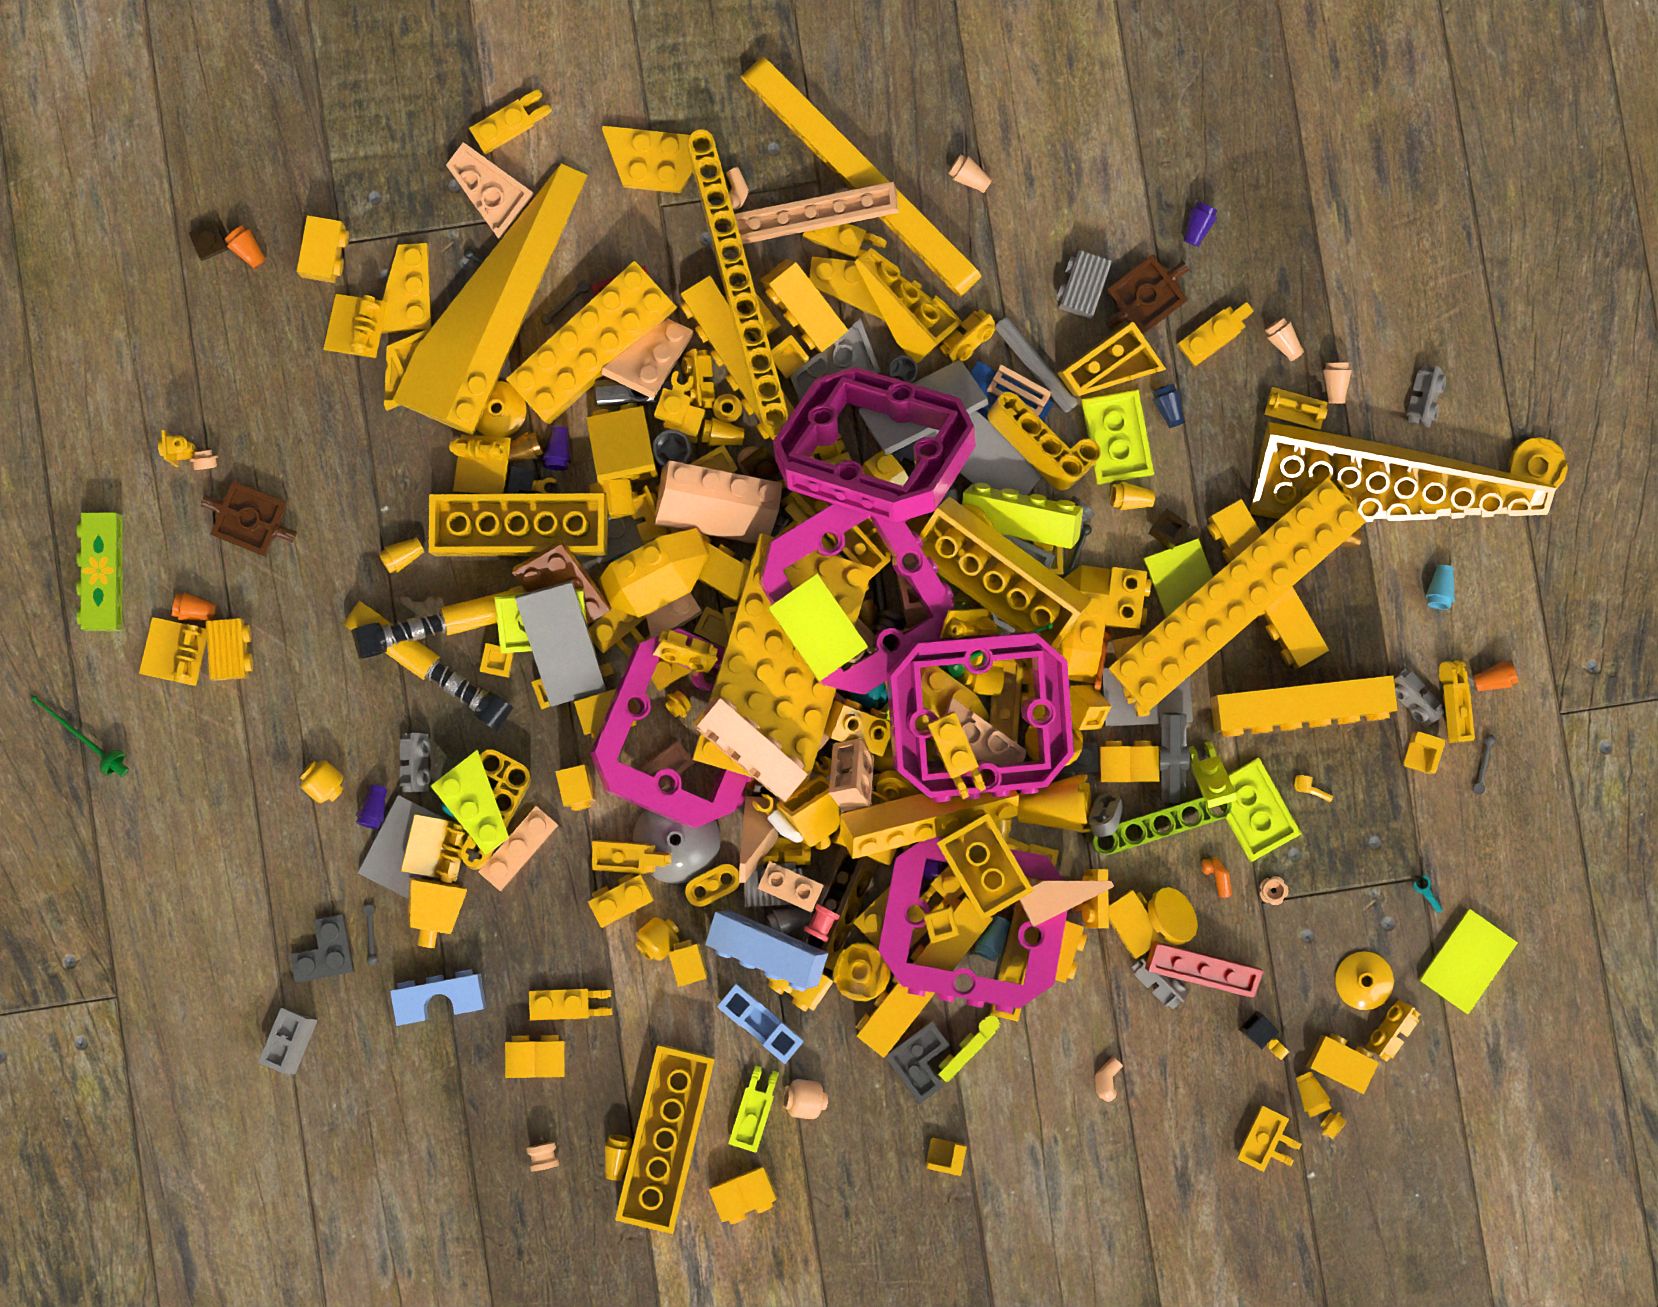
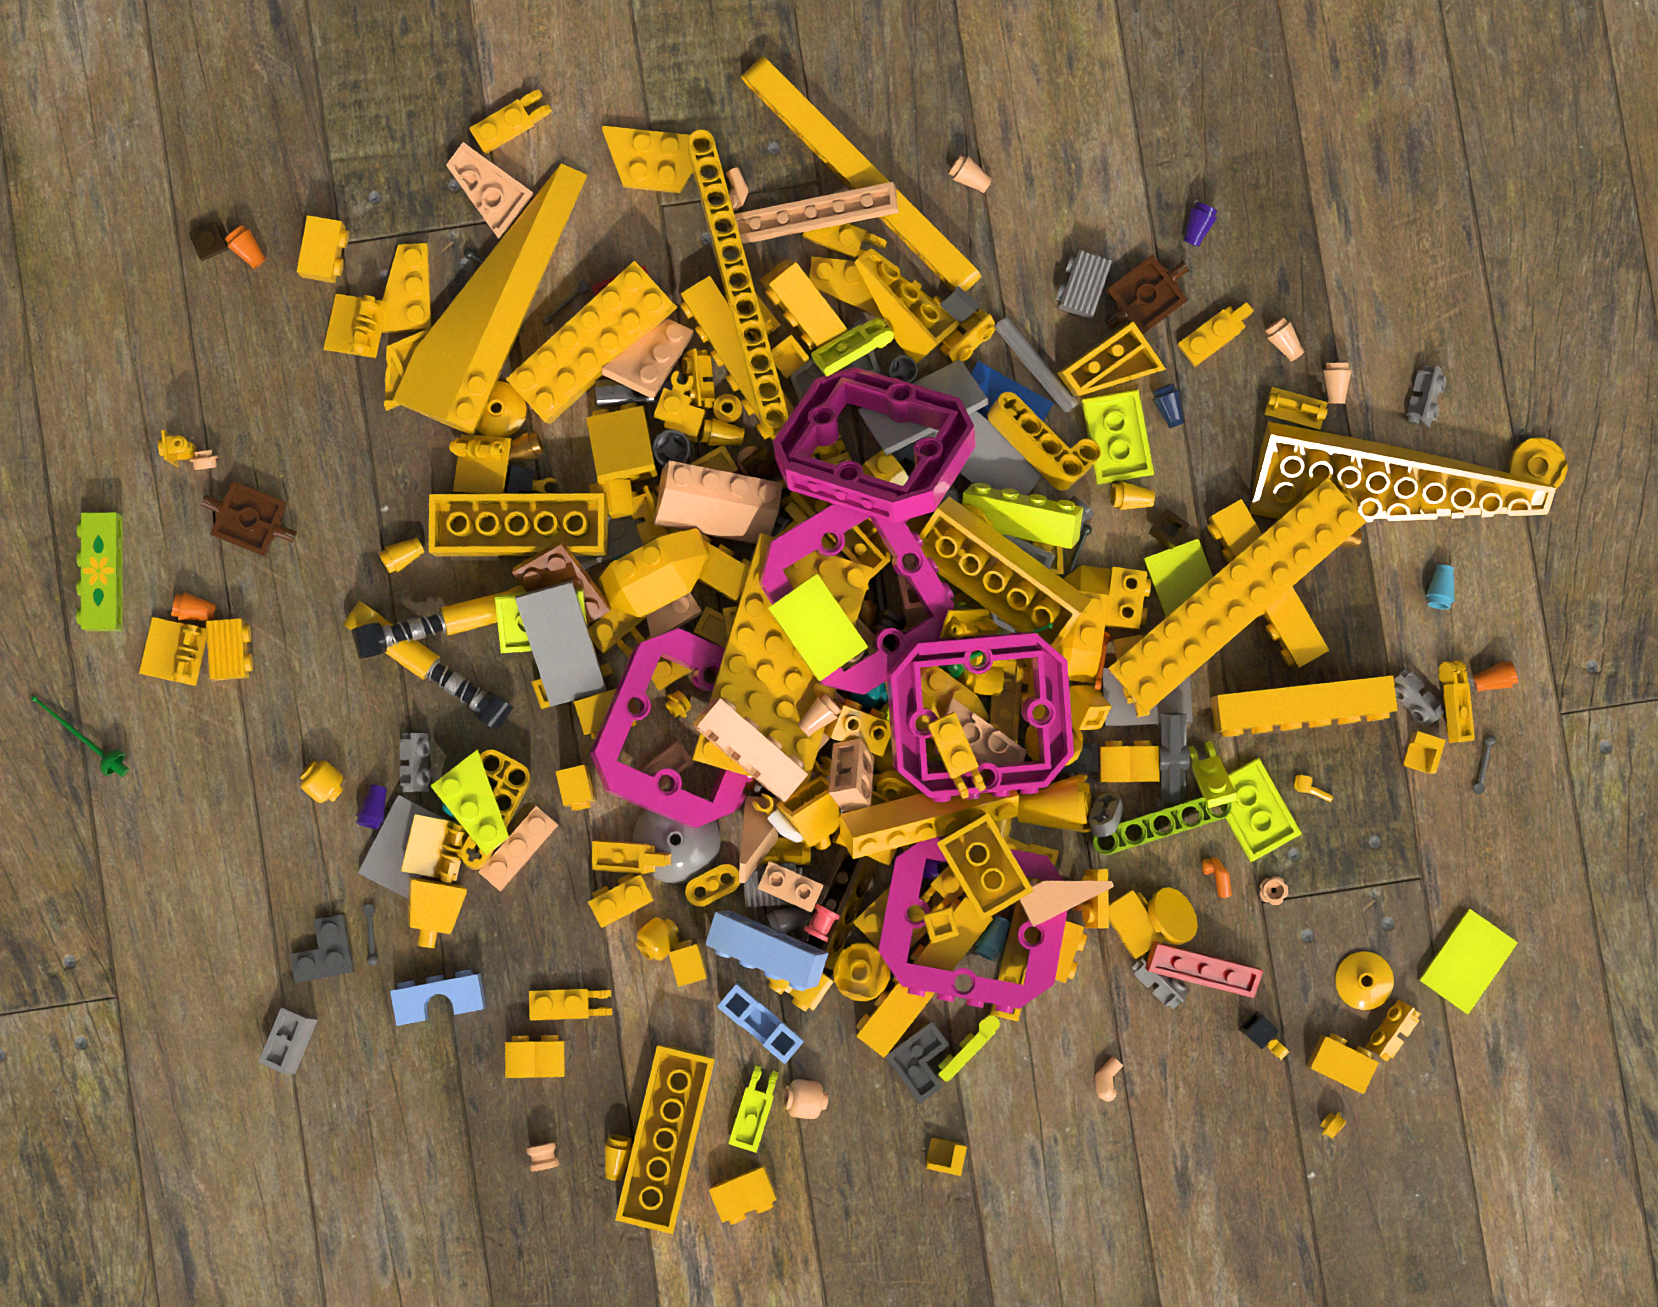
(496, 662): yellow plate -> none
(557, 450): dark purple cone -> none
(673, 648): yellow hinge -> none
(819, 714): none -> light nougat cone
(852, 345): none -> neon yellow hinge
(959, 304): none -> dark grey tile
(1023, 381): light nougat tile -> none
(1263, 1139): yellow hinge -> none
(1312, 1095): yellow cone -> none
(1428, 893): teal hand -> none

